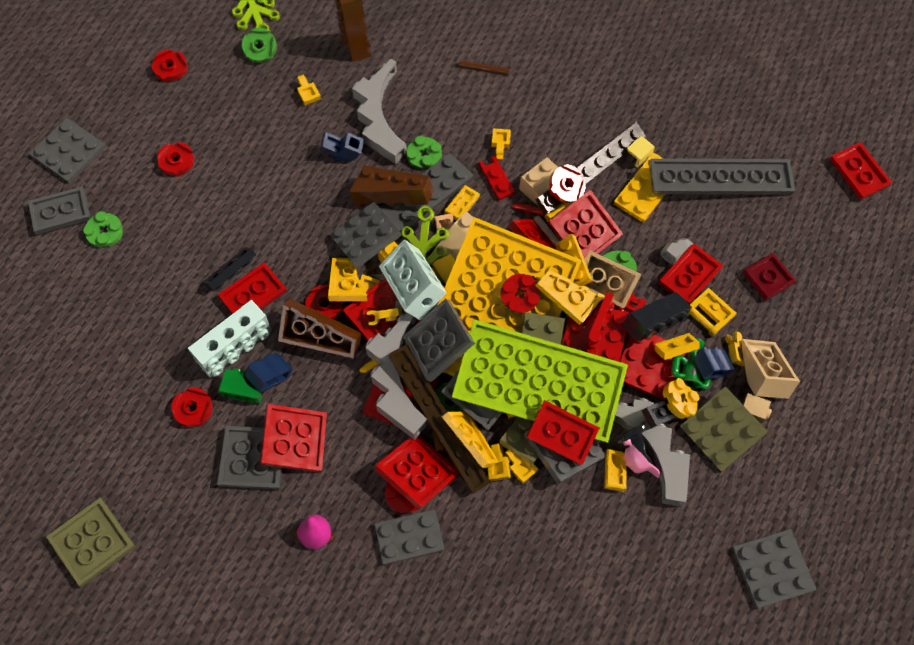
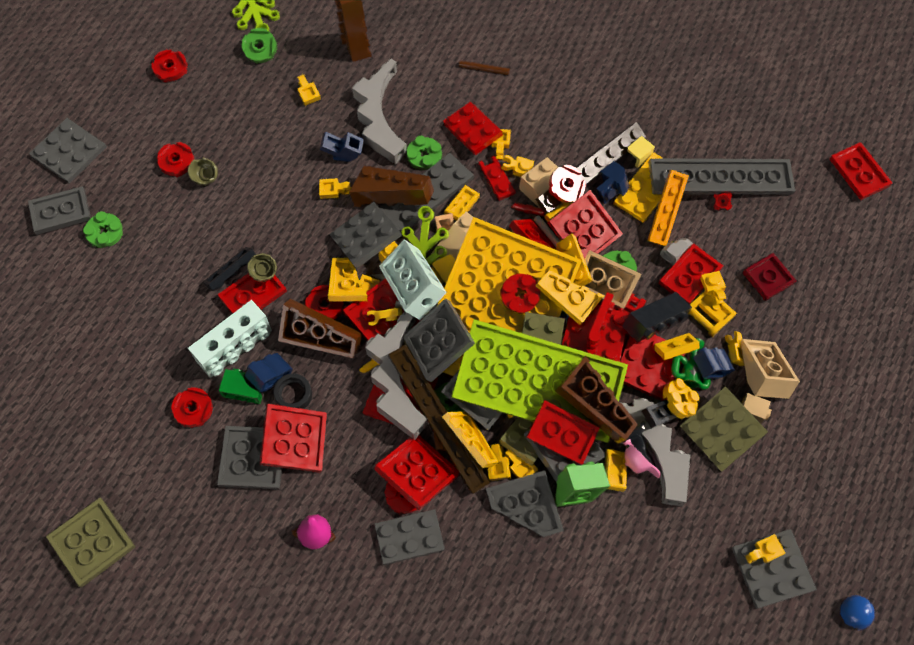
(203, 167): none -> olive hair
(262, 267): none -> olive hair
(293, 378): none -> black tyre
(331, 188): none -> yellow plate
(473, 128): none -> red plate
(519, 166): none -> yellow plate
(528, 503): none -> dark grey plate
(581, 483): none -> bright green slope
(596, 401): none -> reddish brown wedge
(614, 182): none -> dark blue brick
(668, 208): none -> light orange plate
(714, 285): none -> yellow plate
(727, 204): none -> red plate
(767, 549): none -> yellow plate
(857, 612): none -> blue hair

